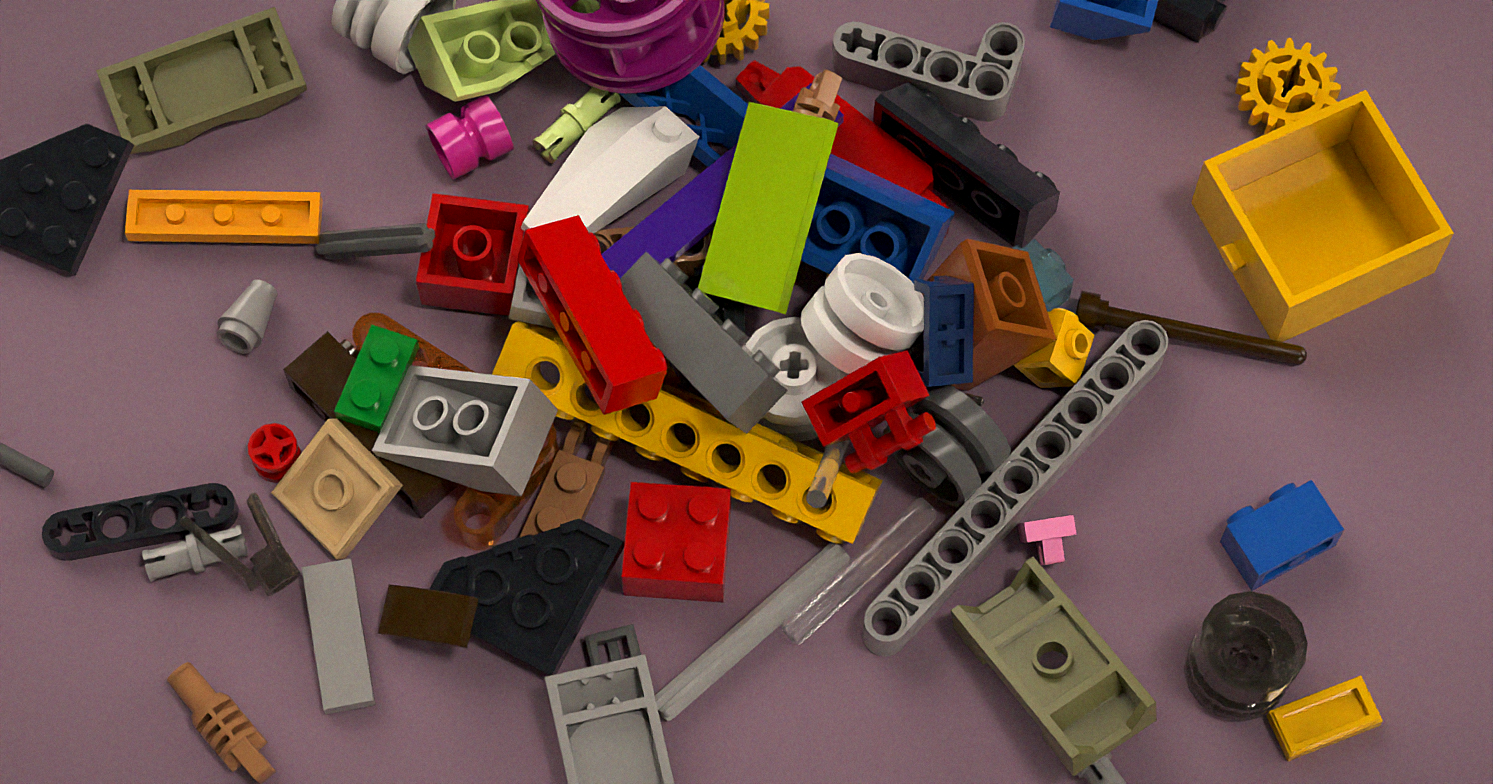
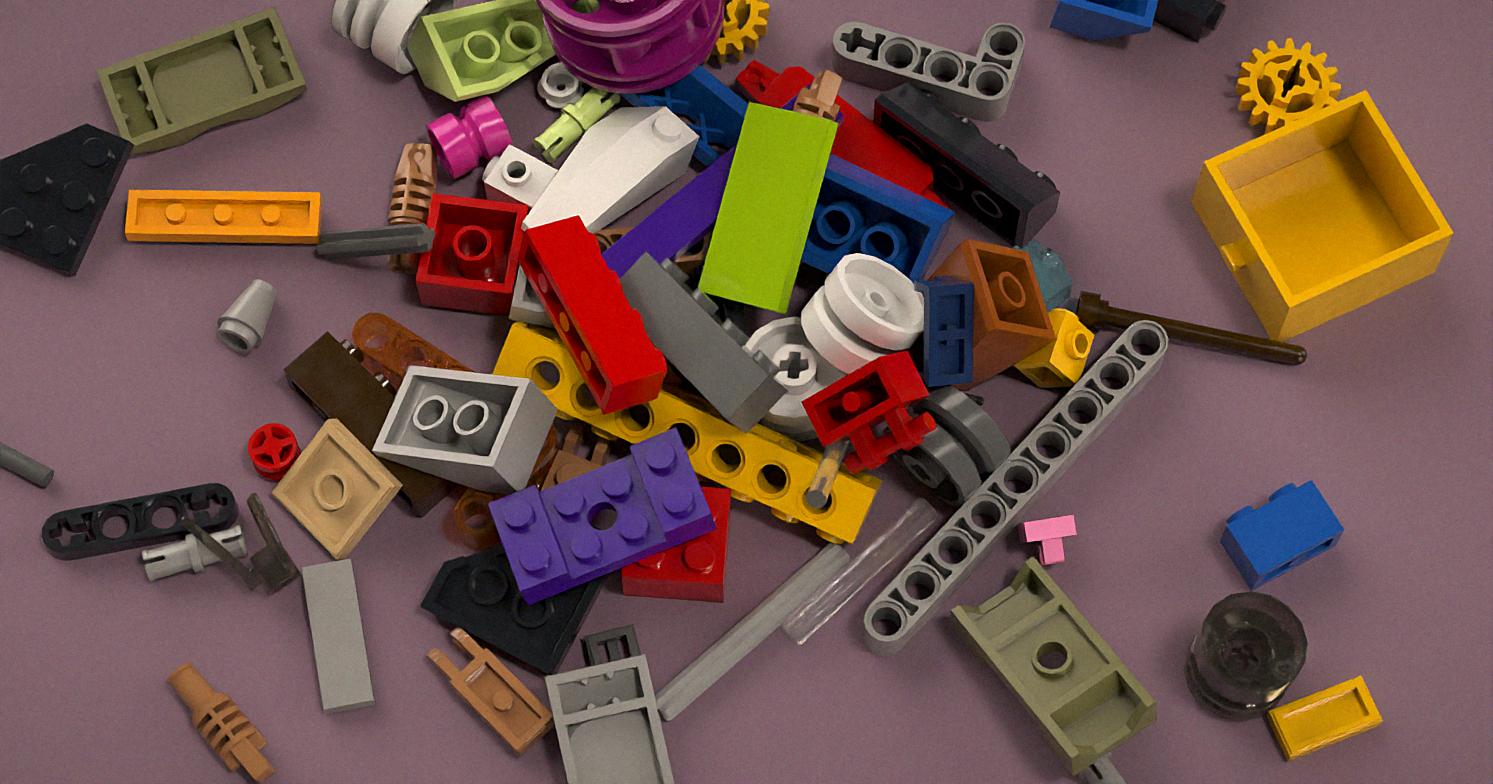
(376, 378): green plate -> none
(412, 197): none -> medium nougat hinge
(428, 616): dark brown slope -> none
(495, 694): none -> medium nougat hinge
(517, 177): none -> white brick
(551, 530): none -> dark purple piece
(557, 75): none -> white plate

